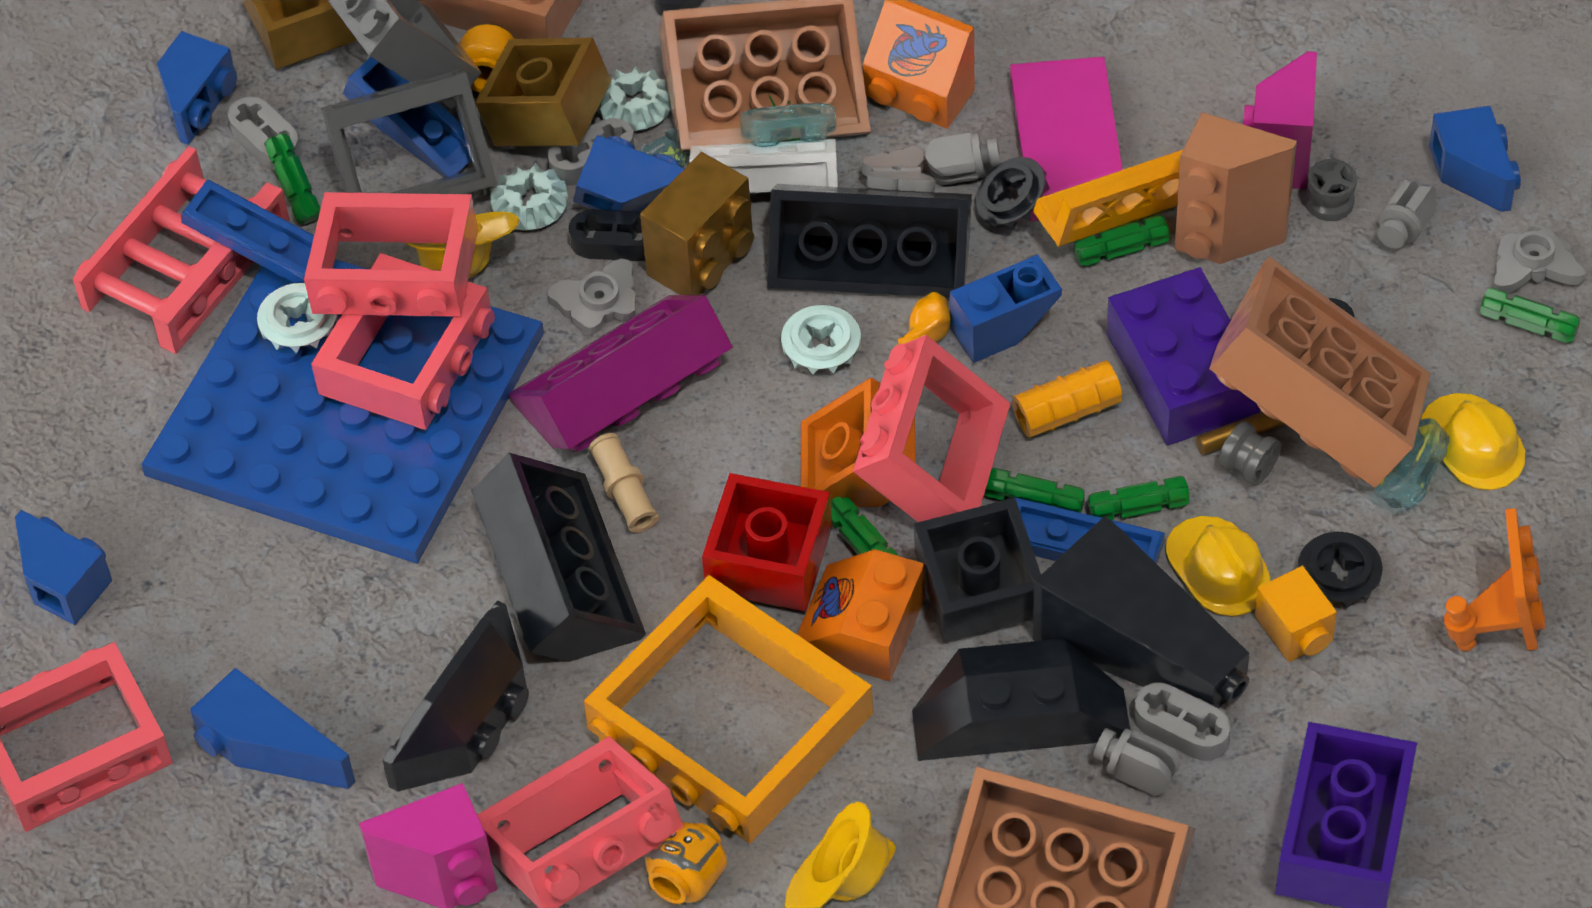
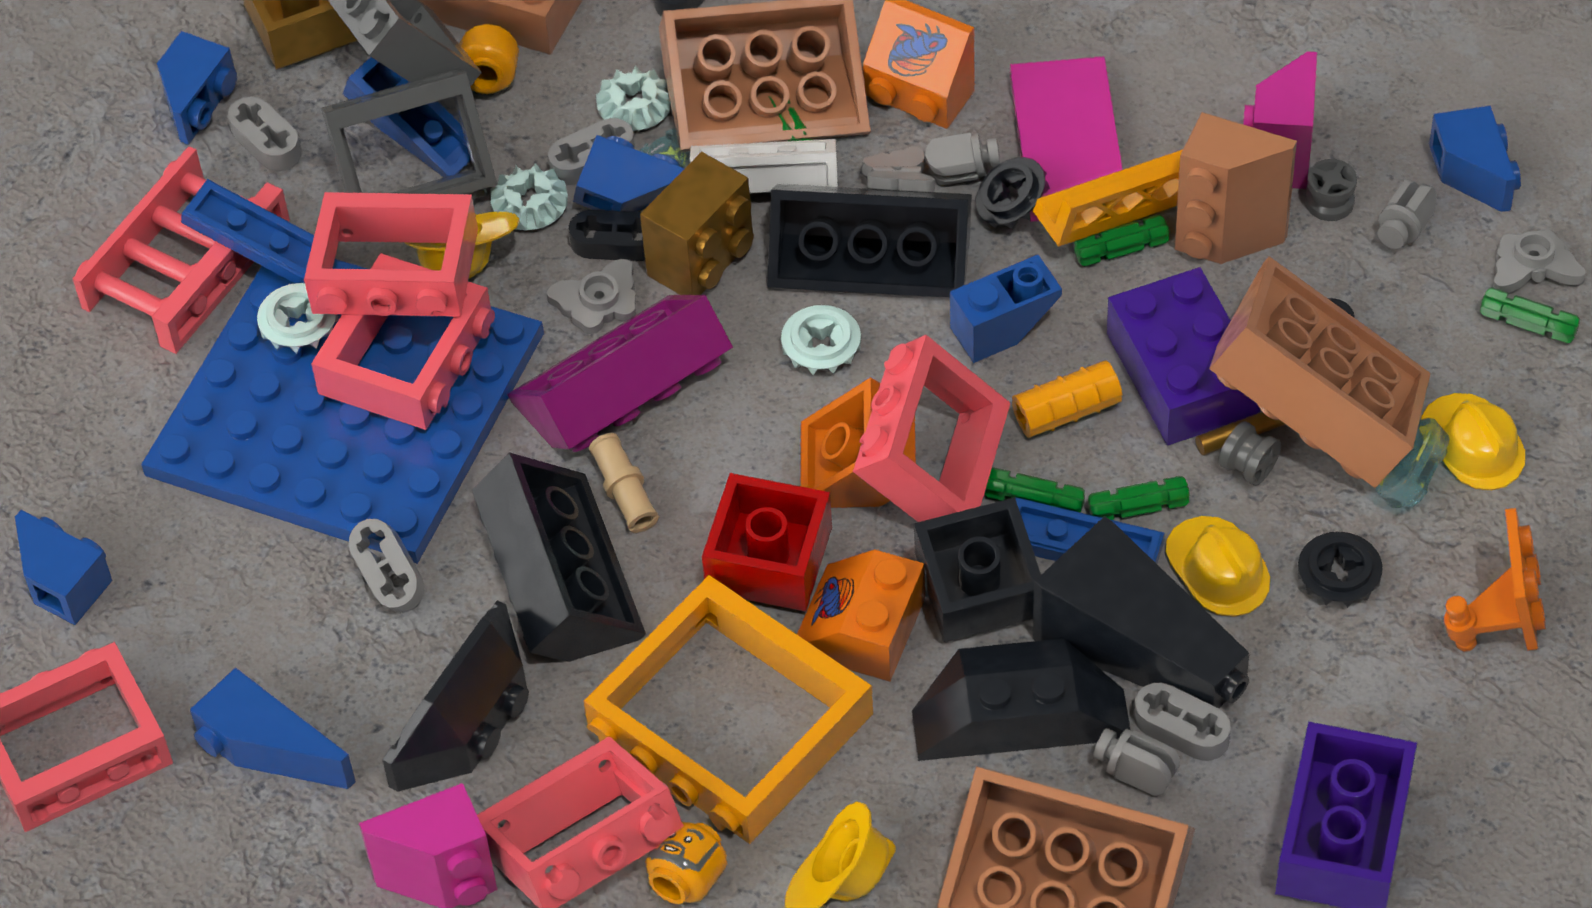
(293, 179): green axle -> none
(396, 559): none -> light grey beam
(543, 92): pearl gold brick -> none
(770, 124): clear light blue plate -> none
(856, 529): green axle -> none
(928, 317): light orange animal -> none
(1295, 614): light orange brick -> none

